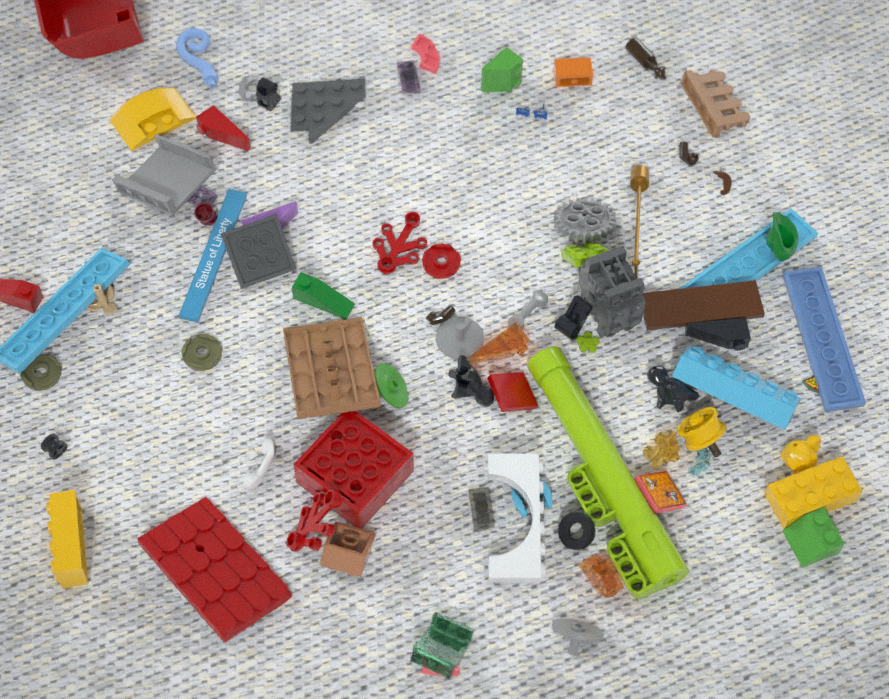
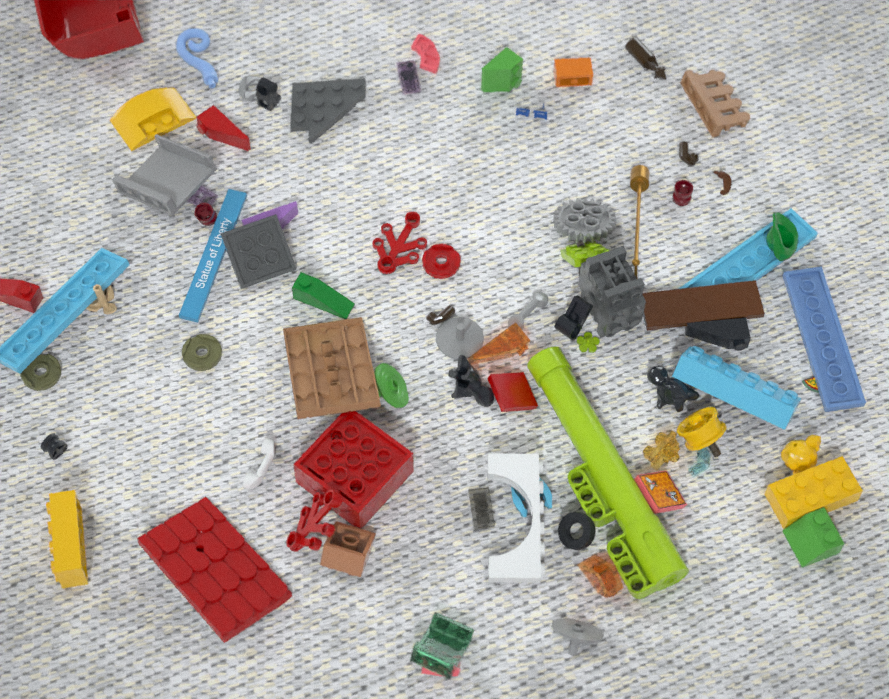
(682, 192): none -> dark red wheel

